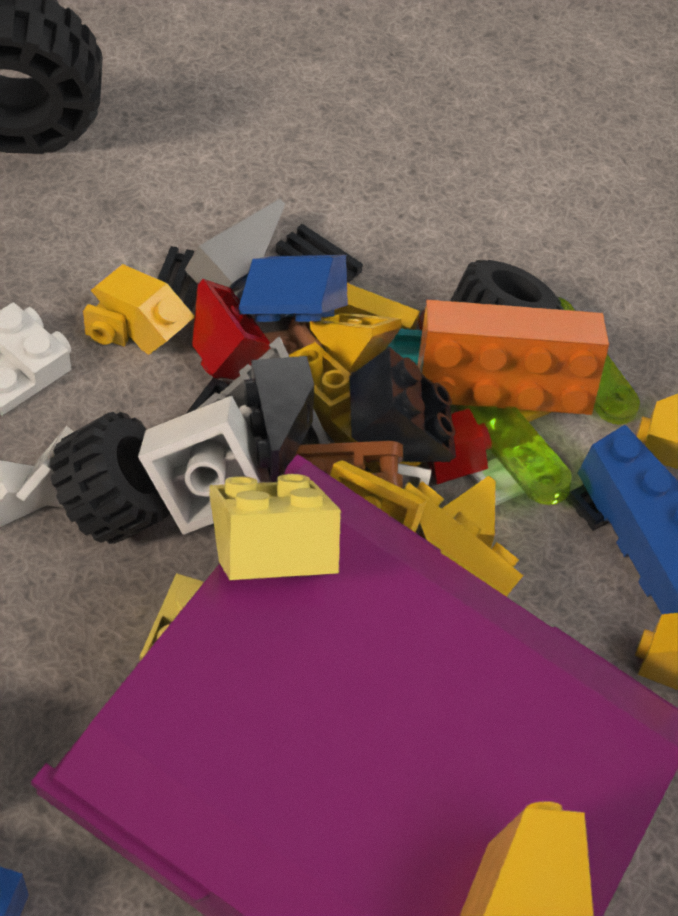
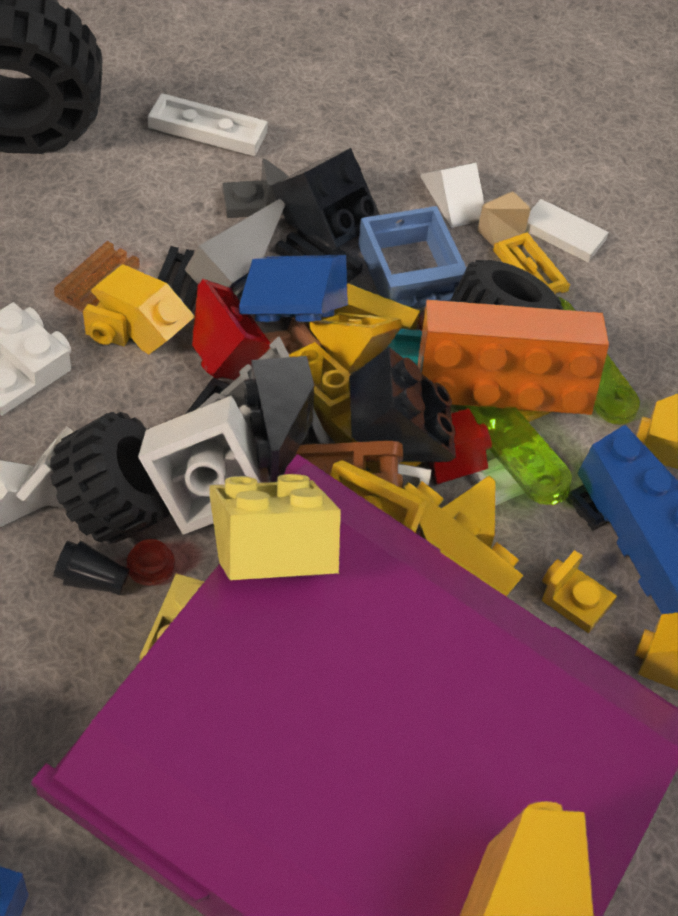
(65, 289): none -> clear orange tile
(89, 569): none -> black cone
(150, 562): none -> clear red plate
(207, 124): none -> white plate
(249, 197): none -> dark grey slope
(327, 199): none -> black slope
(416, 226): none -> medium blue window
(456, 193): none -> white slope
(503, 218): none -> tan slope
(511, 254): none -> yellow tile
(565, 230): none -> white tile
(575, 593): none -> yellow bracket

